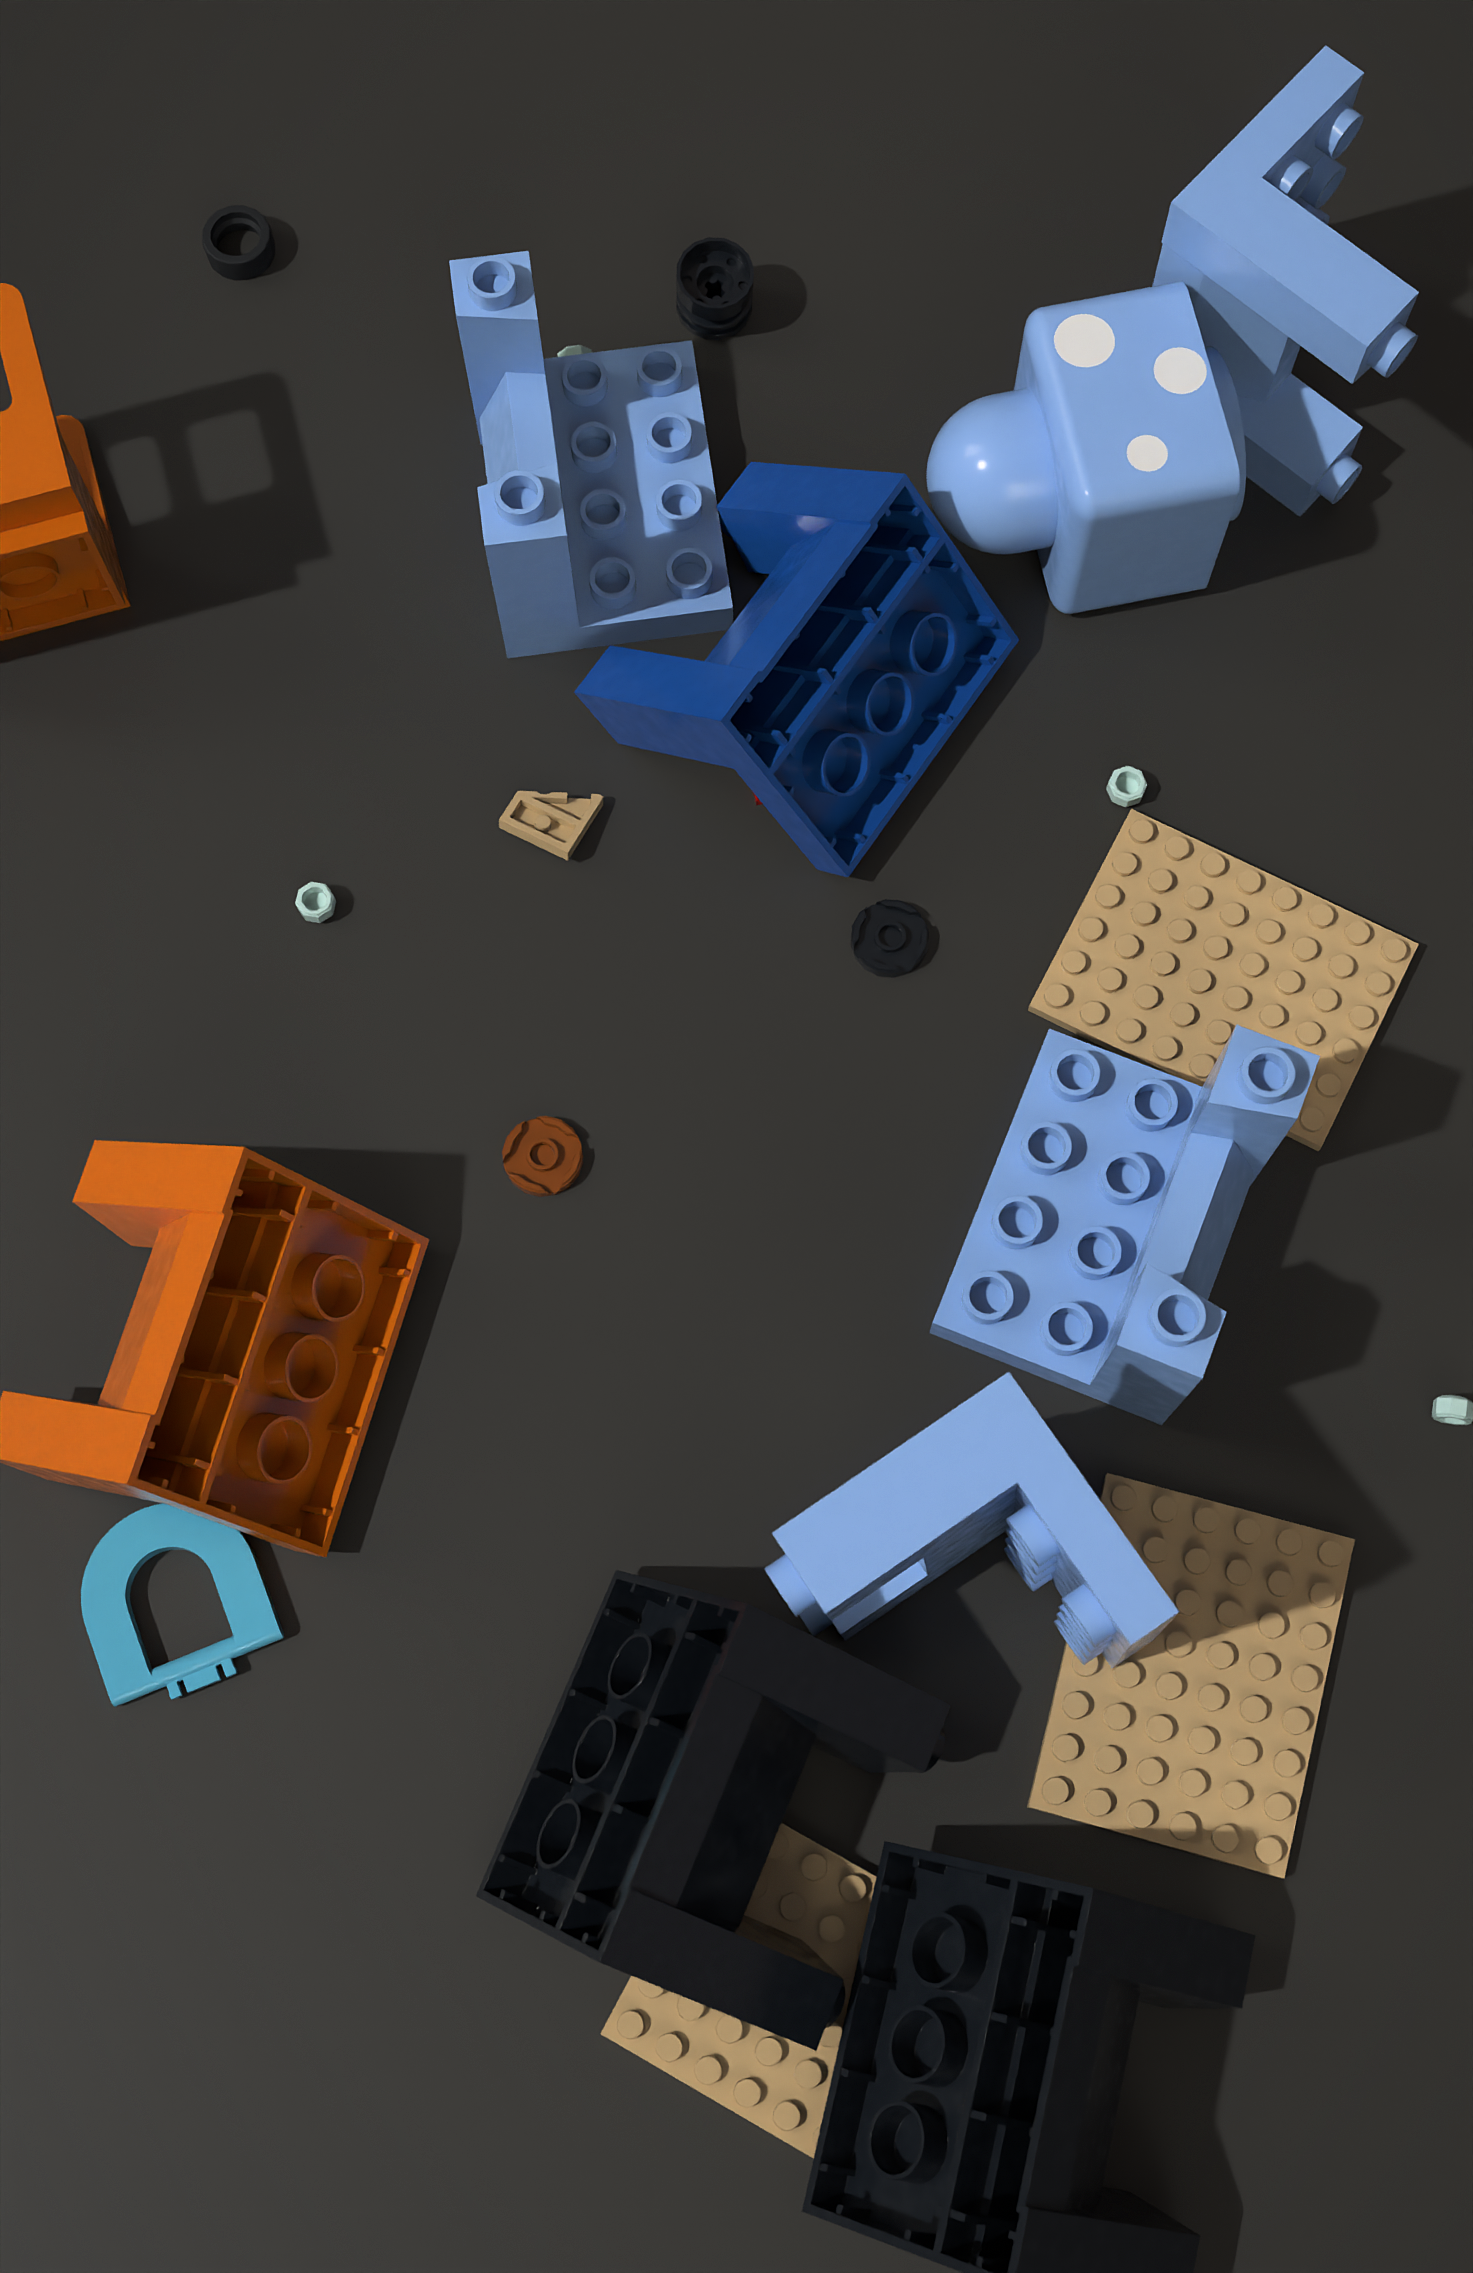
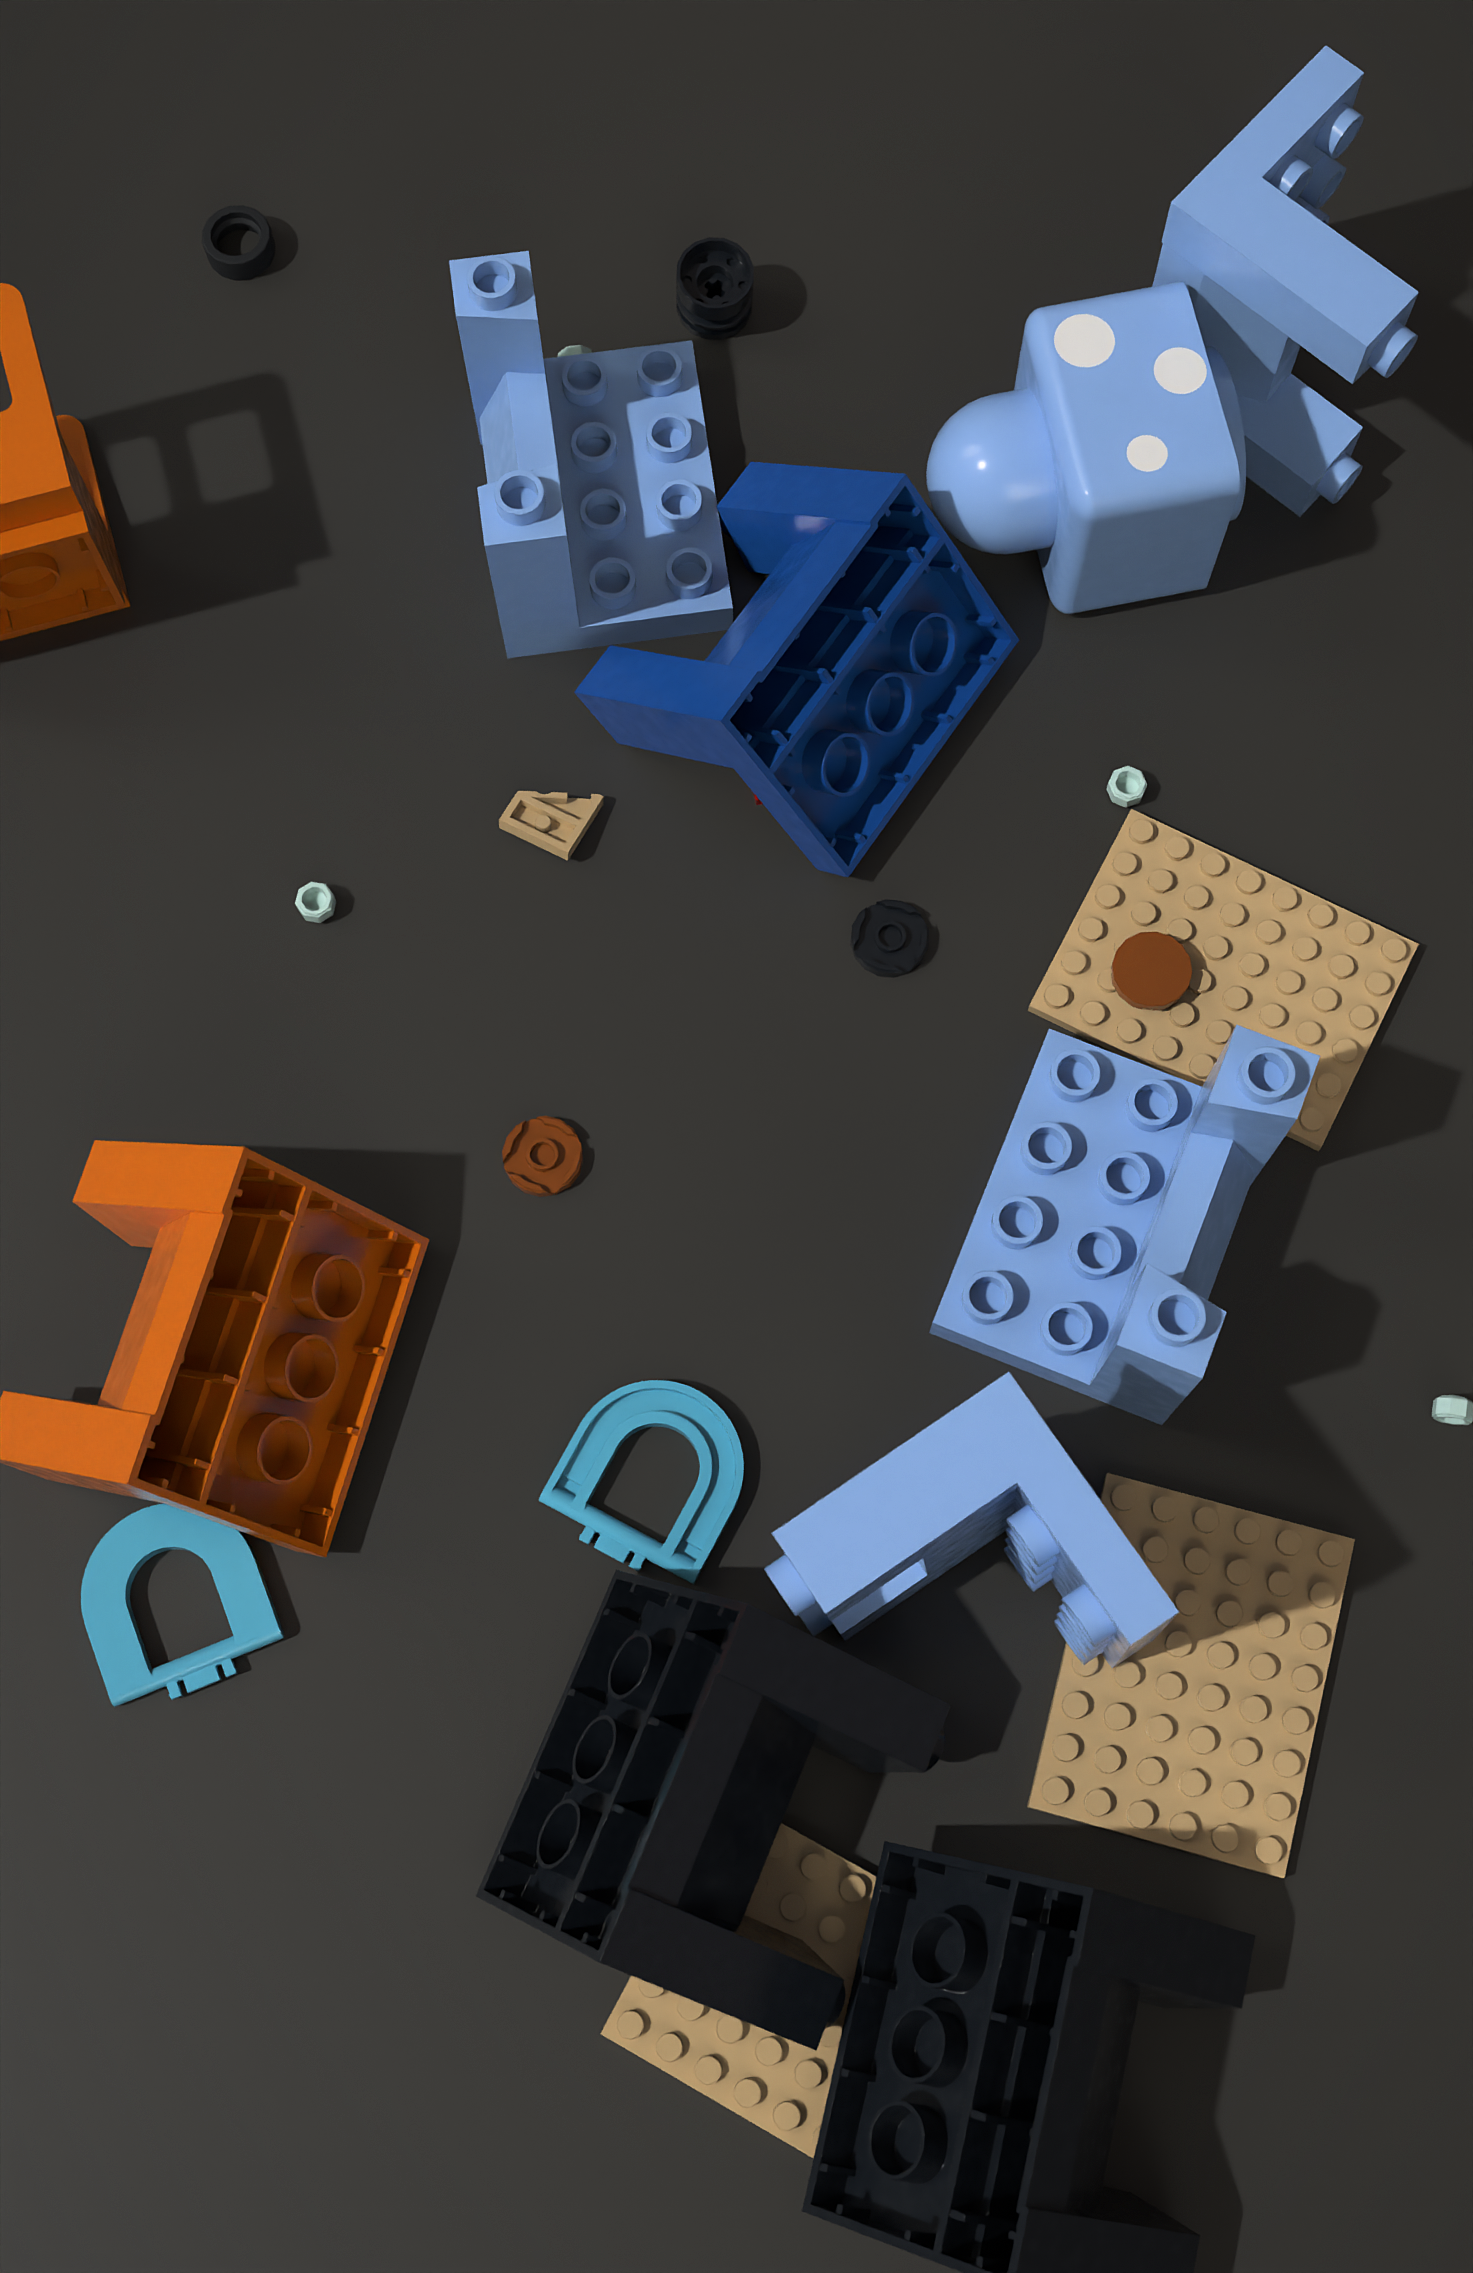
(597, 1442): none -> medium azure piece
(1151, 971): none -> dark orange tile

